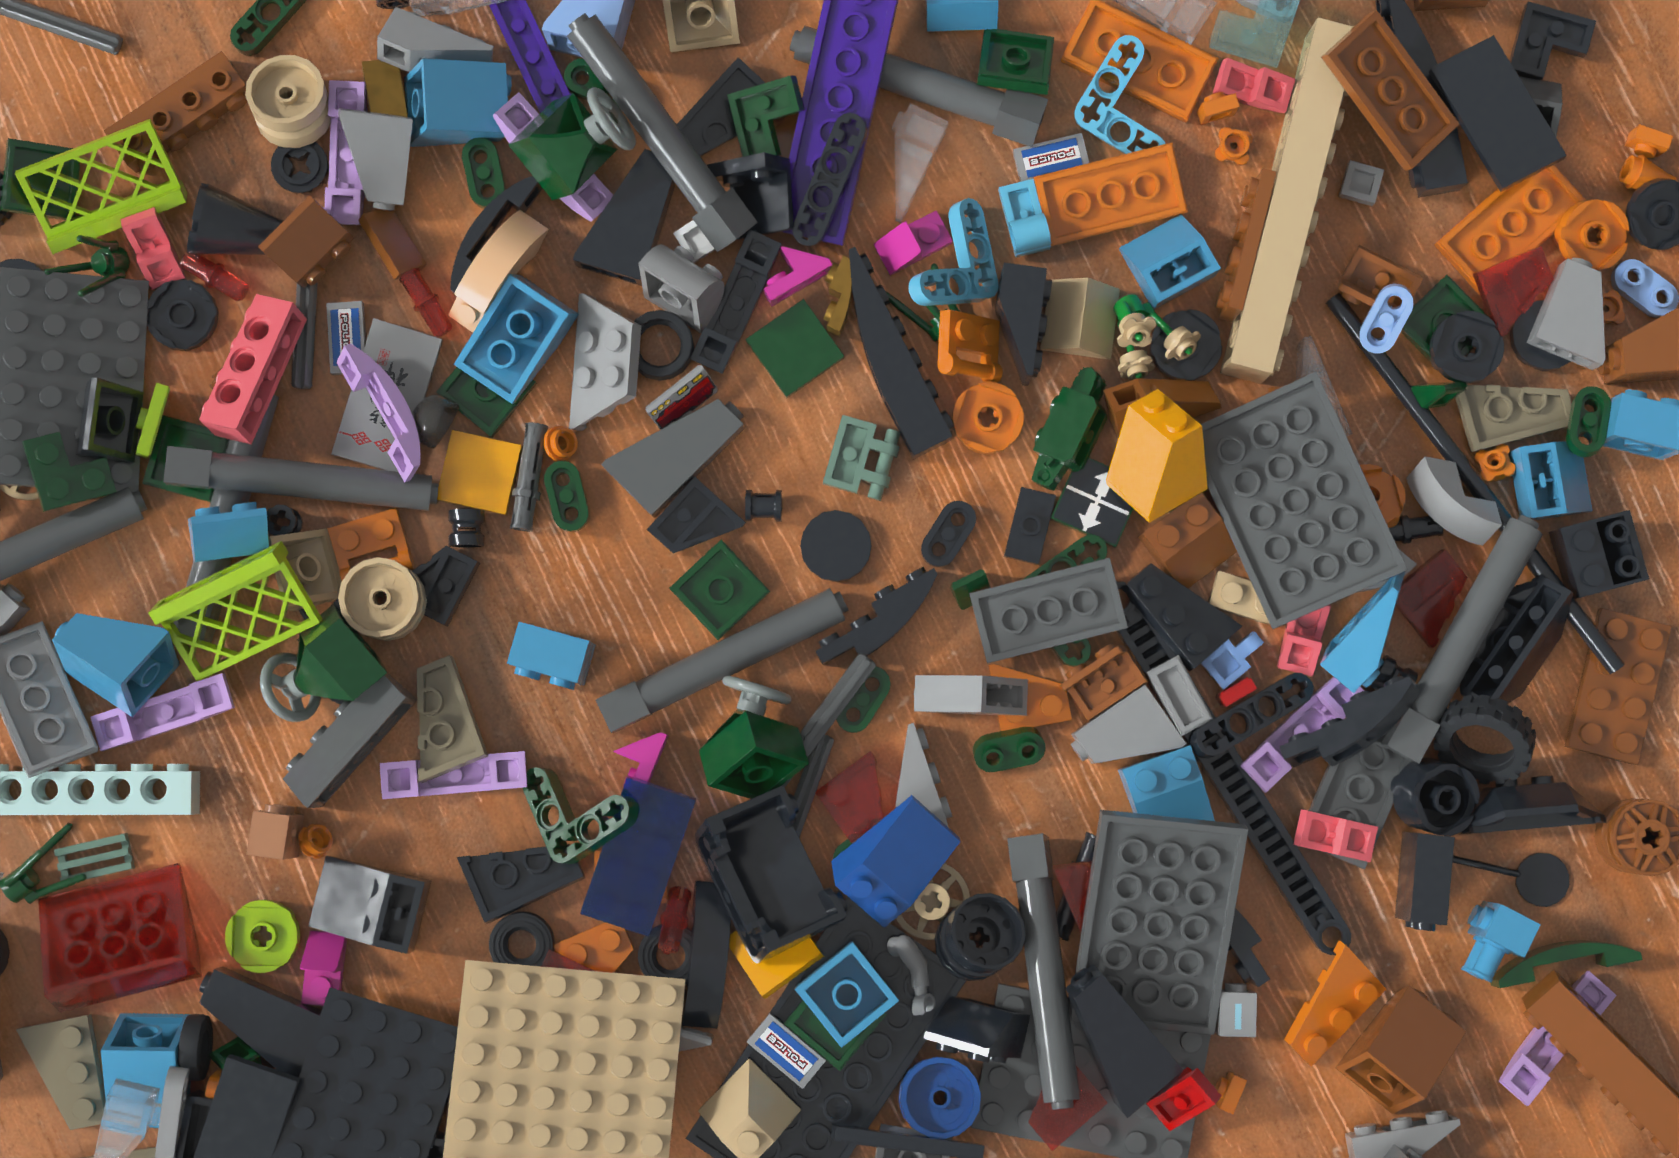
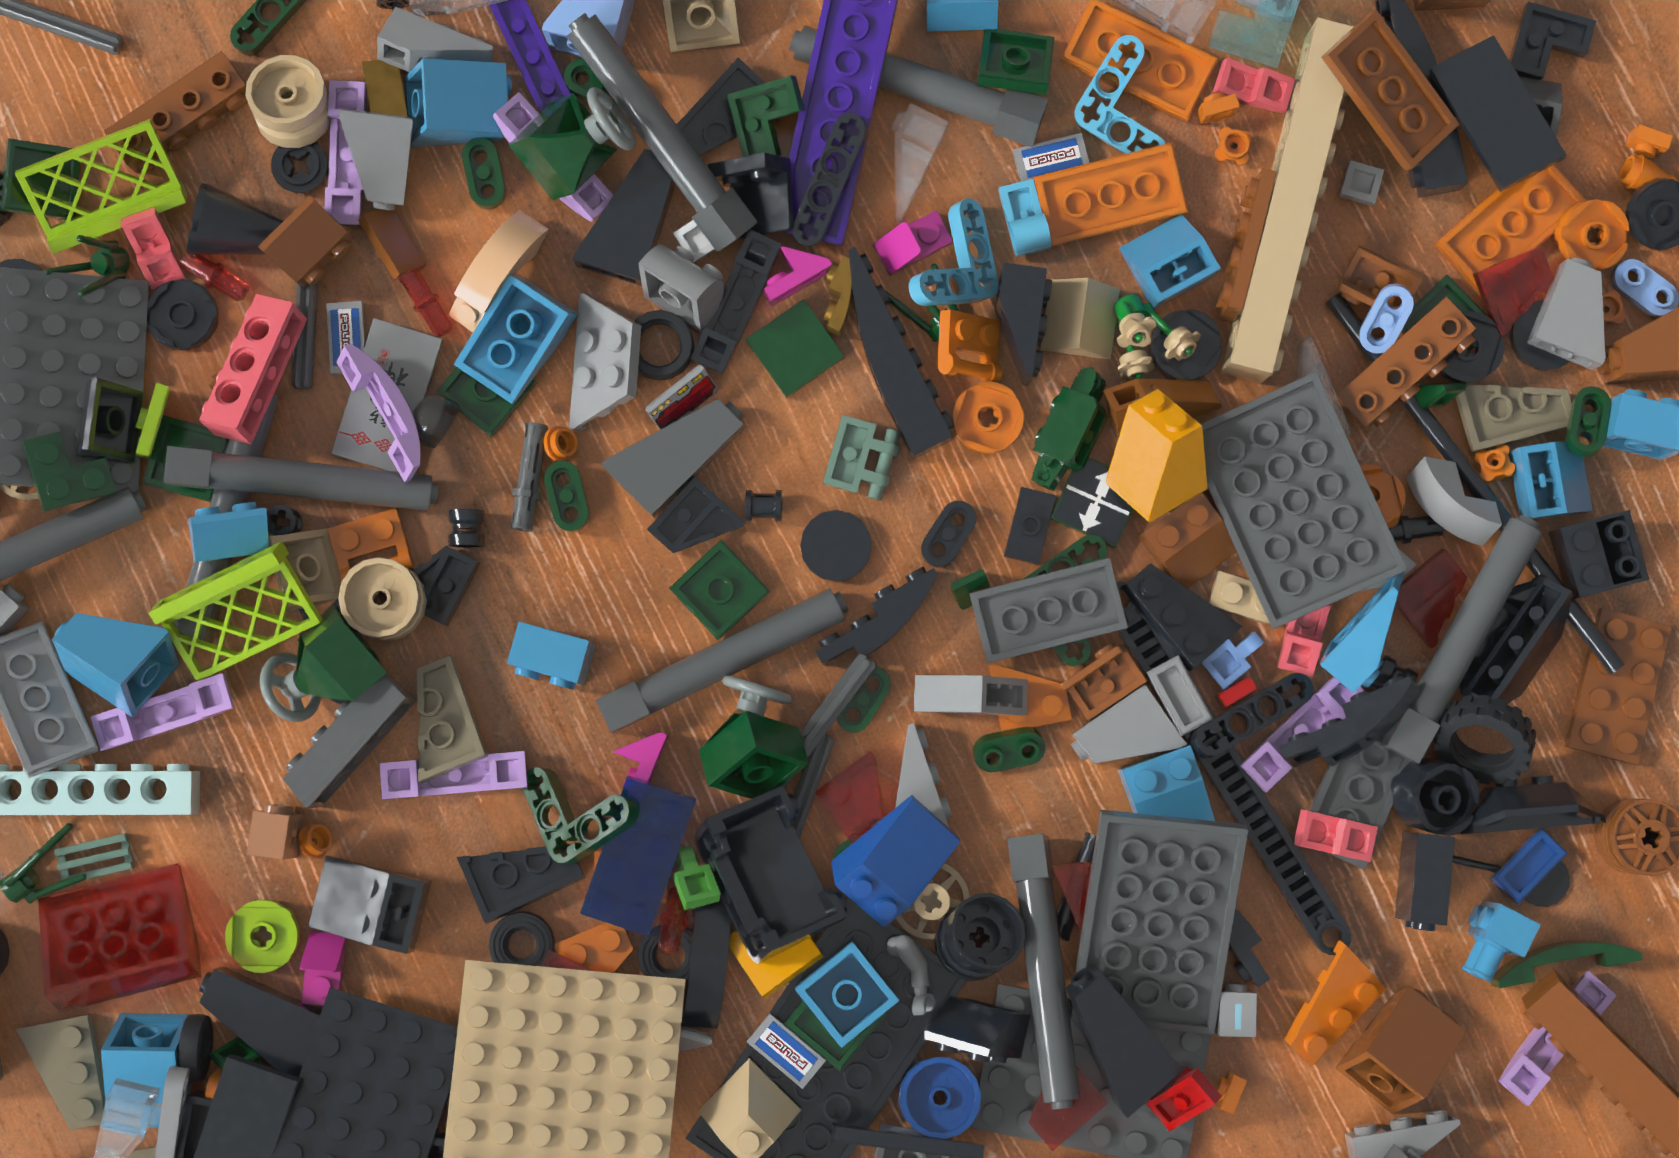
(479, 472): light orange tile -> none
(518, 196): black slope -> none
(694, 882): none -> bright green plate
(1407, 362): none -> dark orange brick
(1528, 865): none -> blue tile

